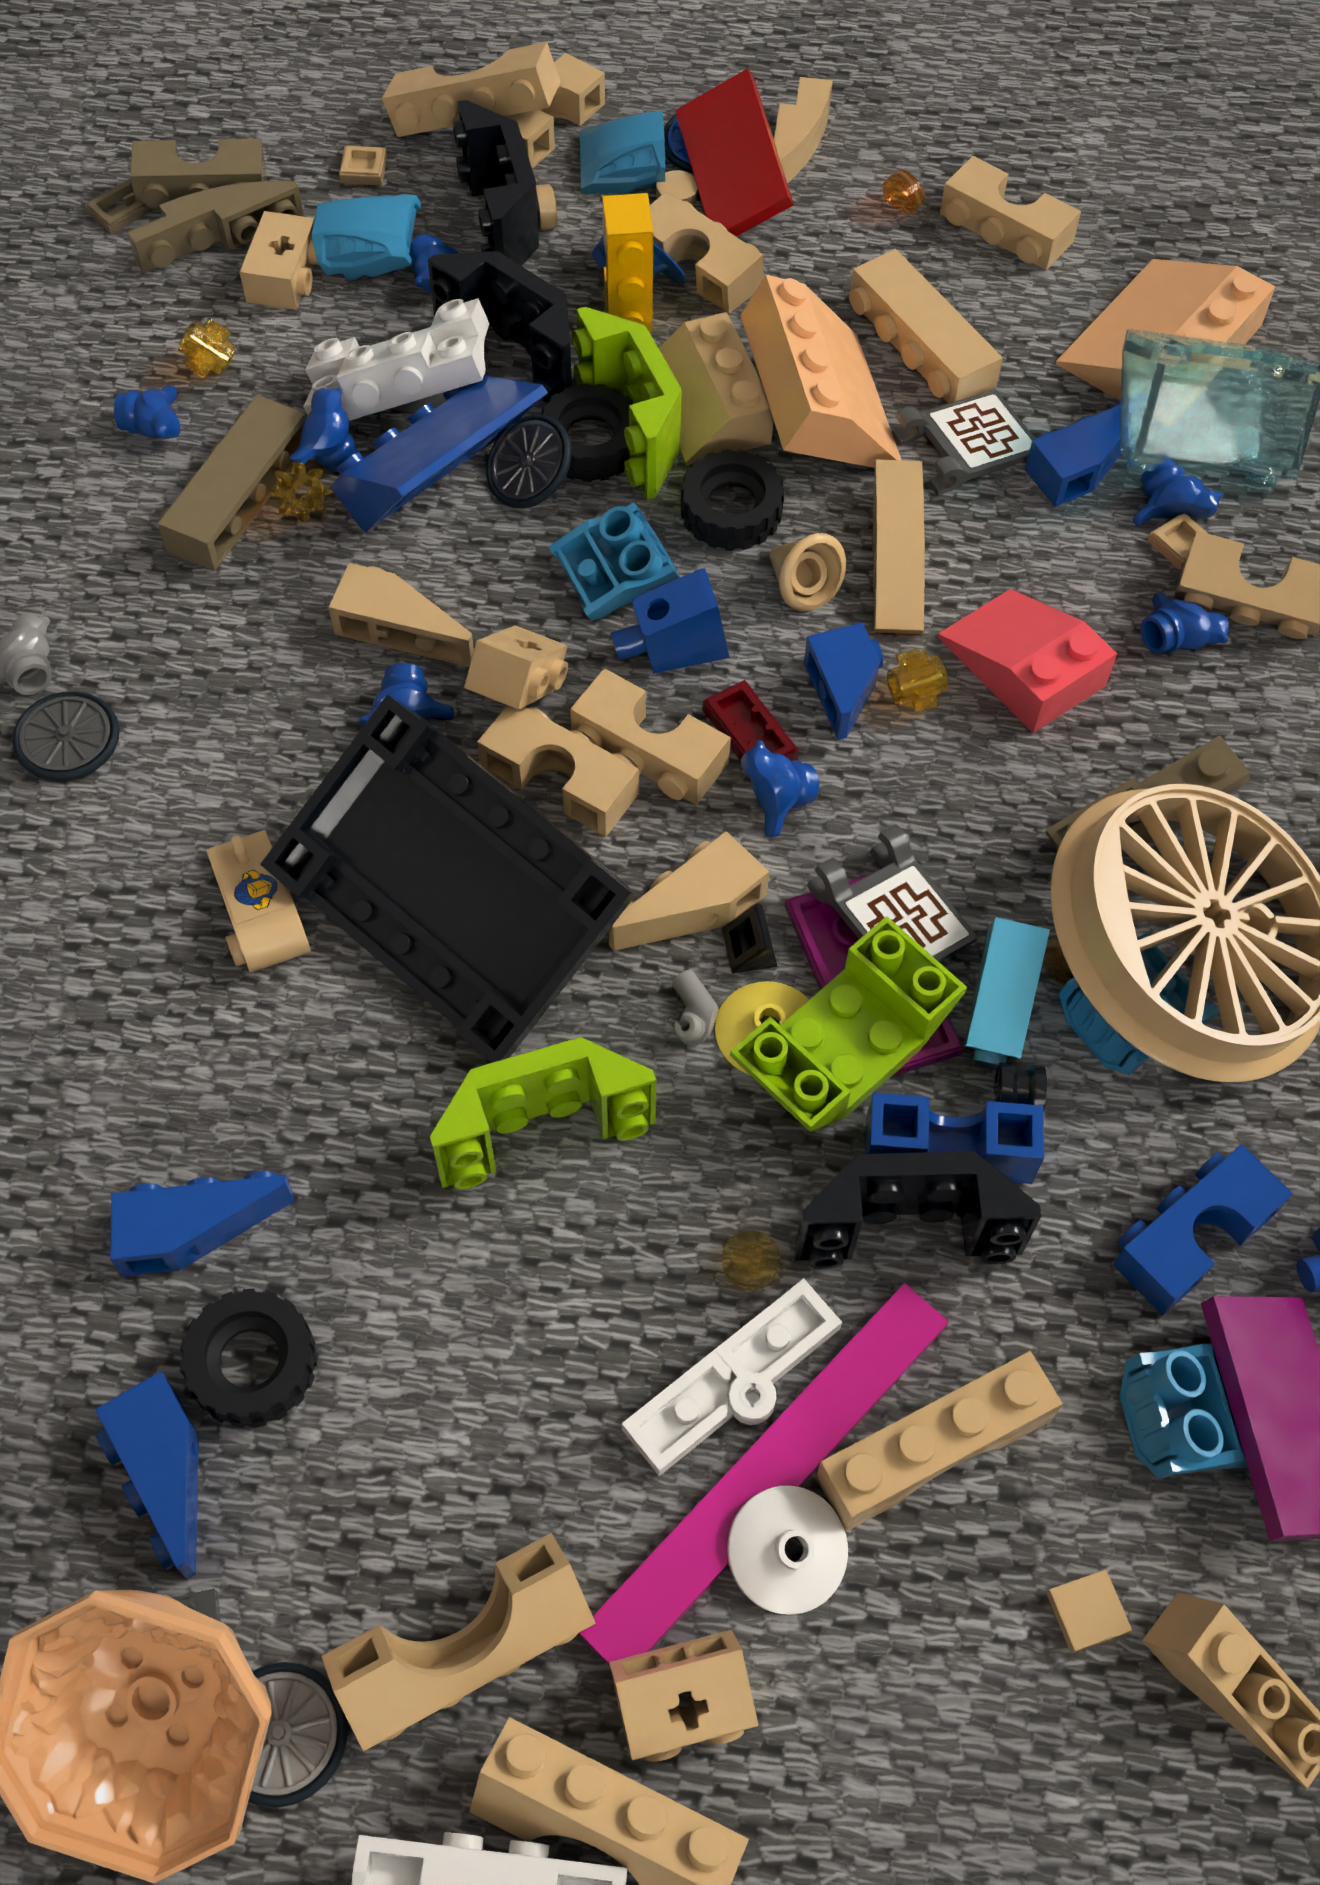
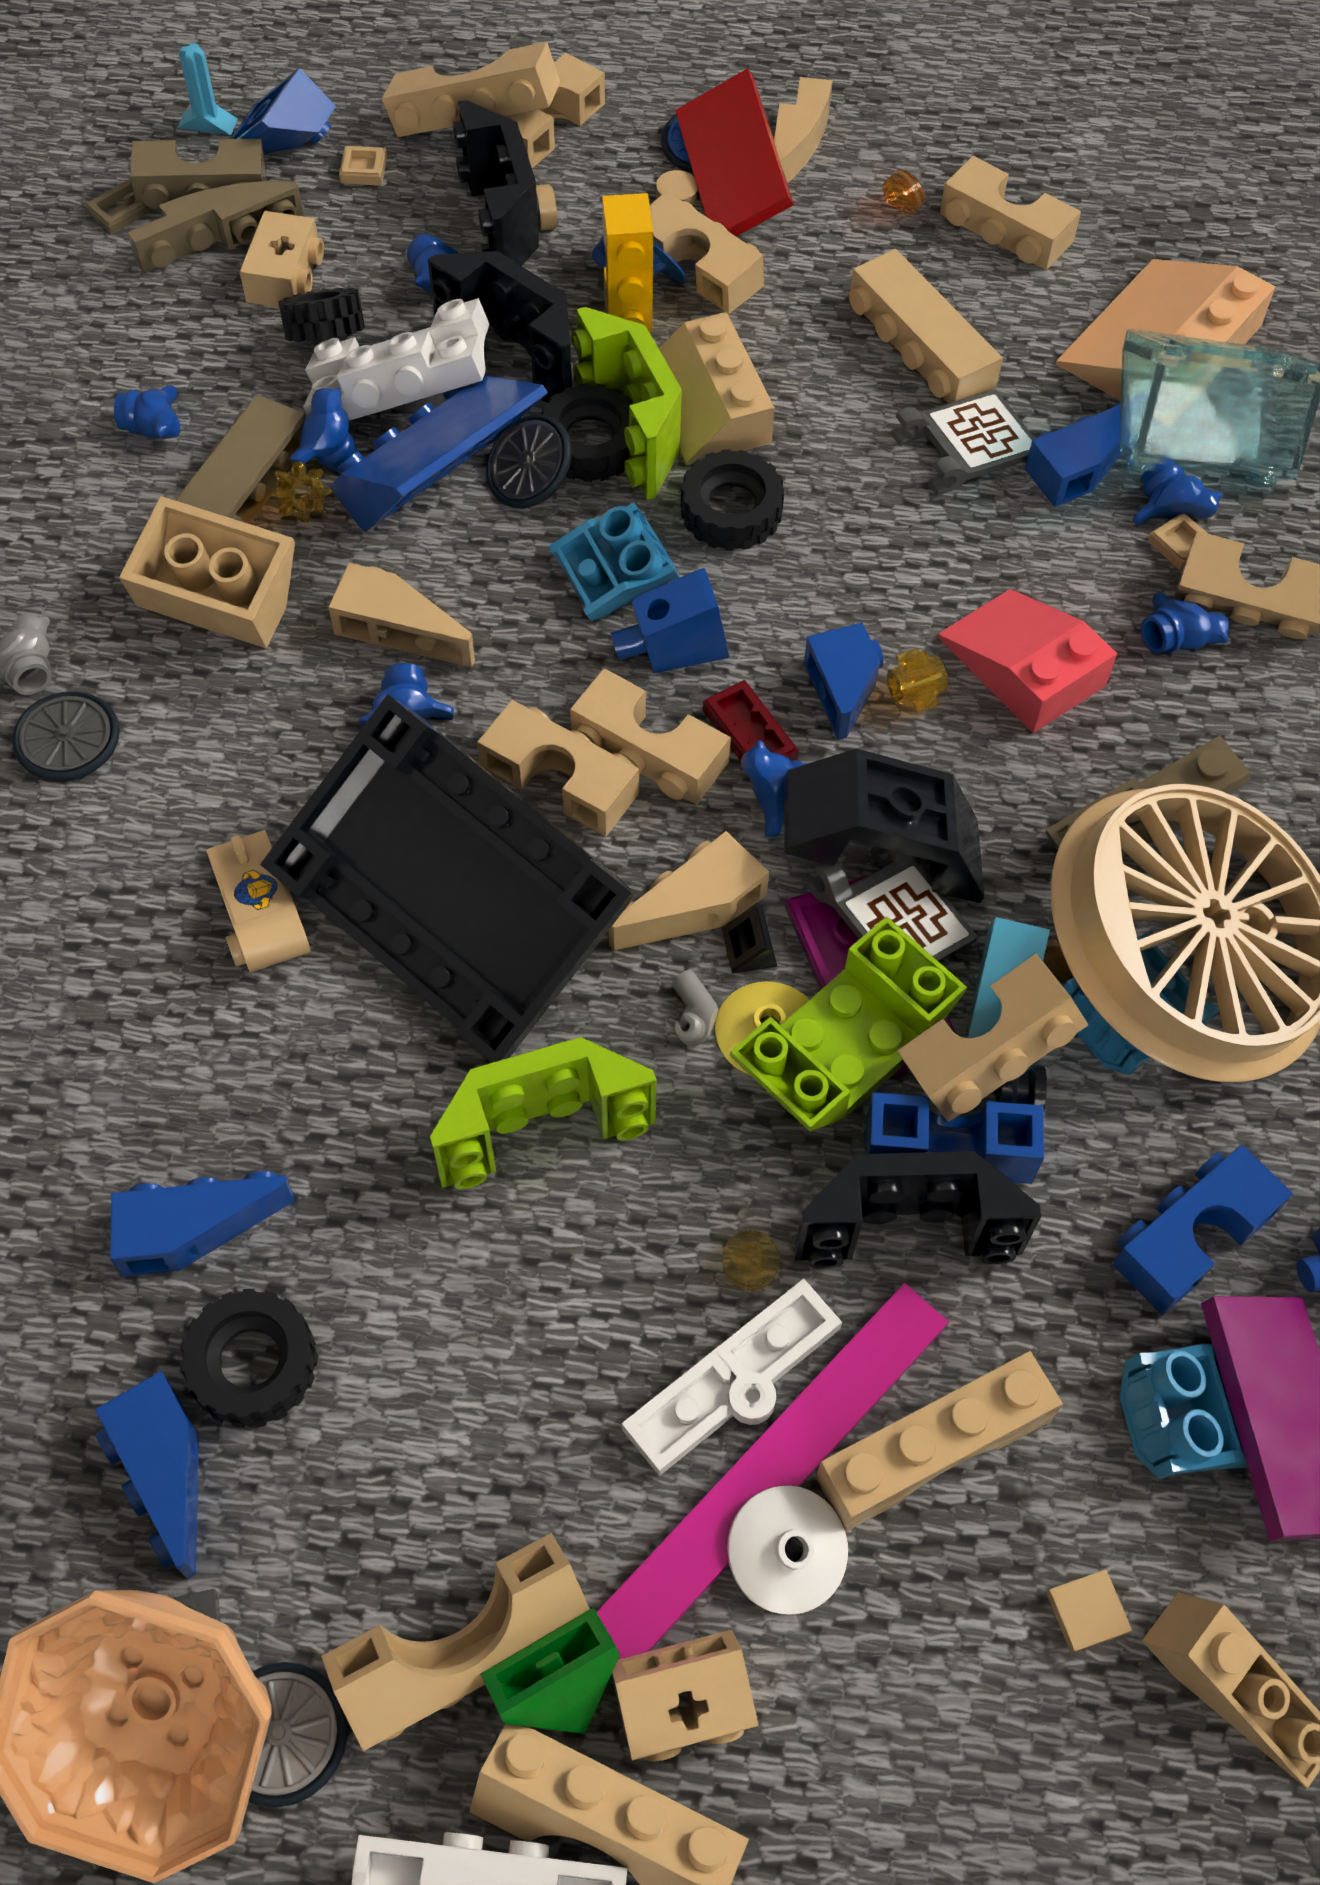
(204, 112): none -> medium azure piece
(206, 347): clear yellow gear -> none
(211, 571): none -> tan slope
(288, 115): none -> slope
(321, 314): none -> black tyre
(364, 234): dark azure slope -> none
(516, 667): tan brick -> none
(556, 1677): none -> green slope
(623, 154): dark azure slope -> none
(814, 562): tan hat -> none
(815, 376): light nougat slope -> none
(888, 807): none -> black slope
(898, 547): tan slope -> none
(1032, 1023): none -> tan arch

